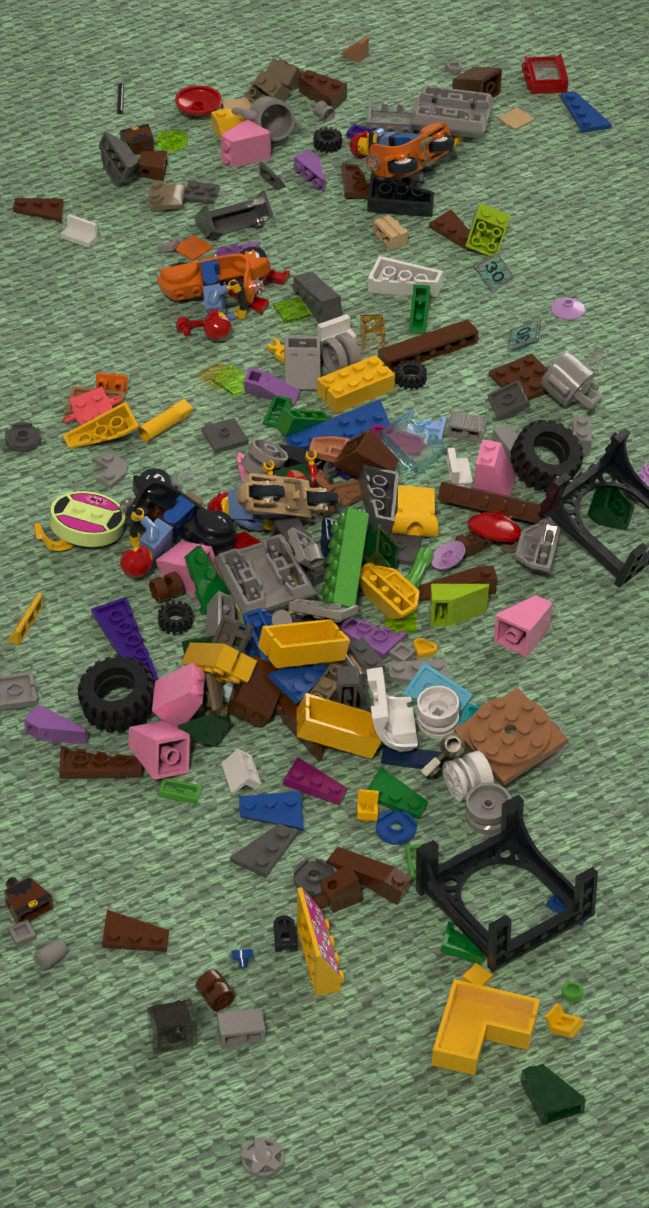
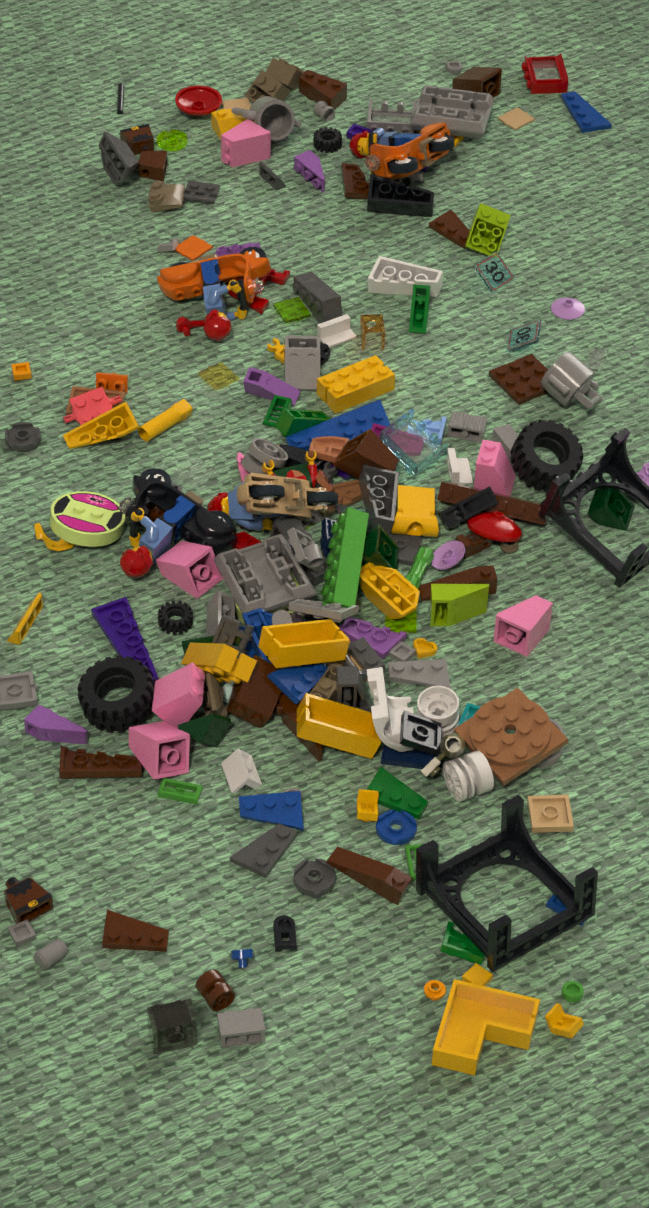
(21, 371): none -> light orange plate
(40, 207): reddish brown wing -> none
(80, 231): white panel -> none
(114, 468): light grey plate -> none
(165, 587): reddish brown wheel -> none
(204, 576): green wing -> none
(225, 435): dark grey plate -> none
(231, 380): clear neon green piece -> none
(234, 217): dark grey windscreen -> none
(262, 1157): light grey wheel -> none
(314, 782): magenta wing -> none
(317, 946): yellow slope -> none
(339, 352): light grey wheel -> none
(339, 890): reddish brown torso -> none
(358, 50): nougat slope -> none
(390, 232): tan brick -> none
(403, 370): black tyre -> none
(420, 733): none -> black plate
(429, 677): medium azure wing -> none
(430, 344): reddish brown brick -> none
(434, 994): none -> light orange plate
(467, 508): none -> black slope
(485, 808): light grey wheel -> none
(508, 400): dark grey plate -> none
(538, 546): light grey wedge -> none
(550, 813): none -> tan plate
(550, 1094): dark green slope -> none
(582, 429): light grey brick -> none

